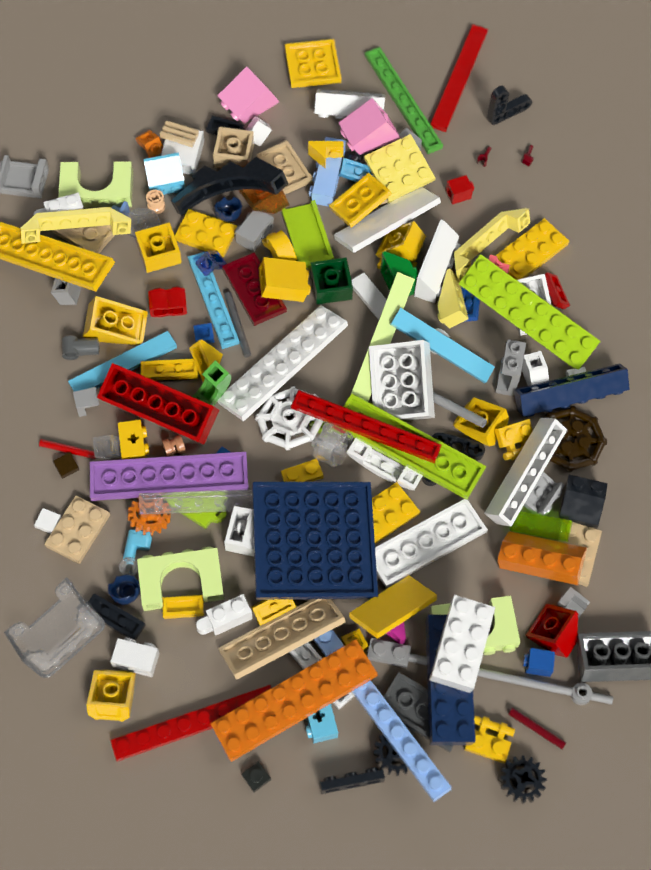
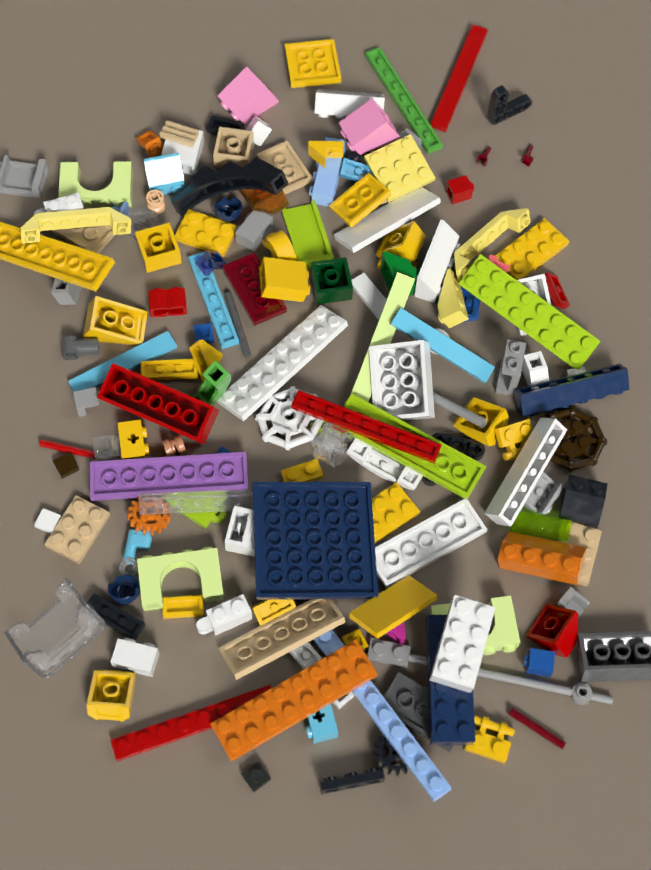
(531, 782): black gear -> none

